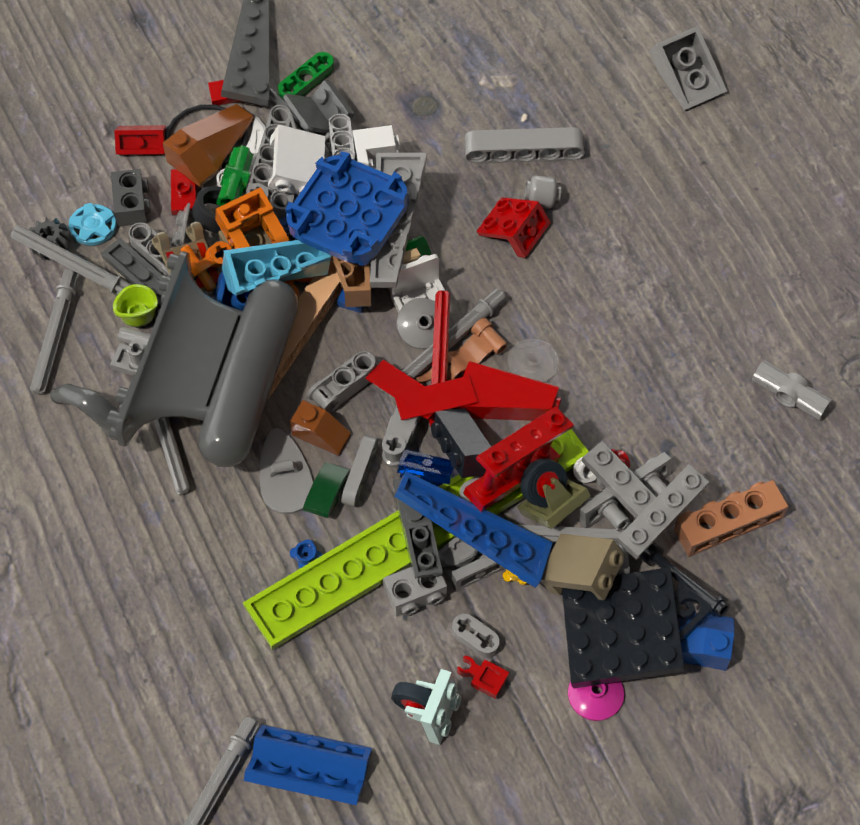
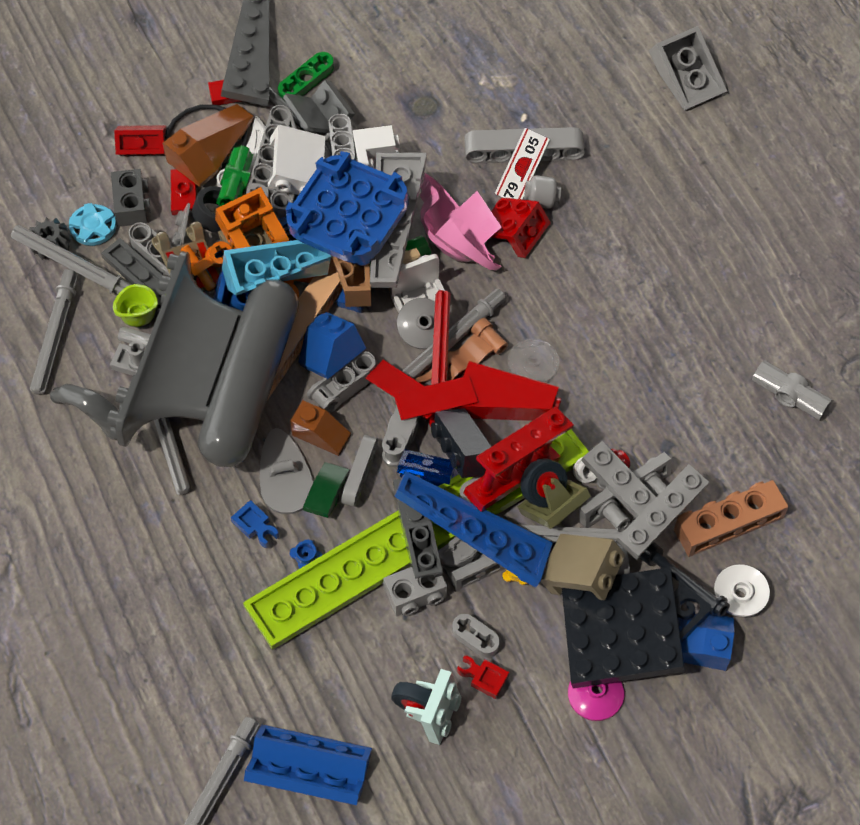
(253, 521): none -> blue plate
(329, 345): none -> blue slope
(456, 229): none -> bright pink animal
(522, 164): none -> white sticker
(748, 581): none -> white dish

